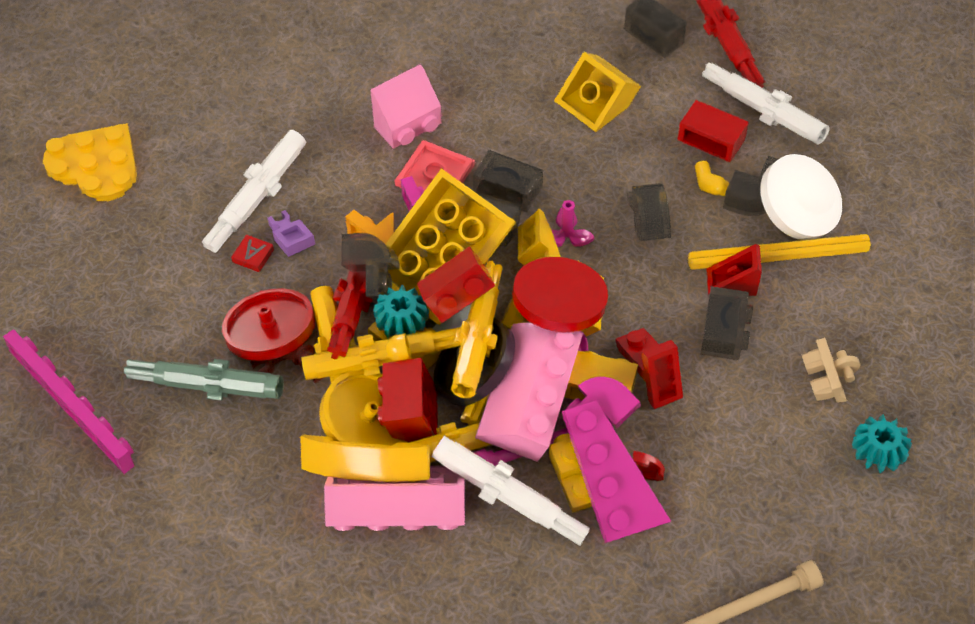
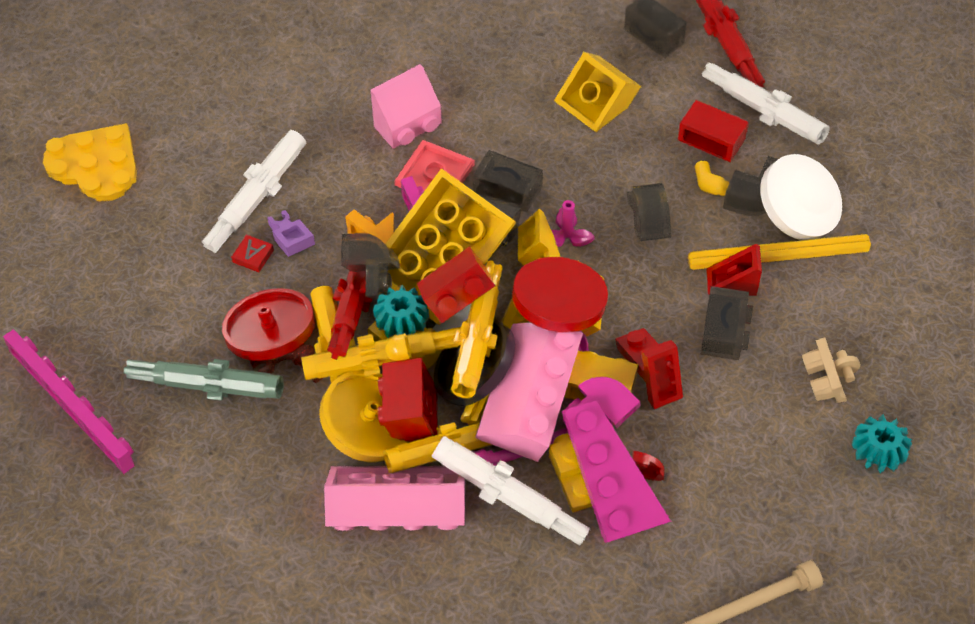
(365, 461): yellow slope -> none

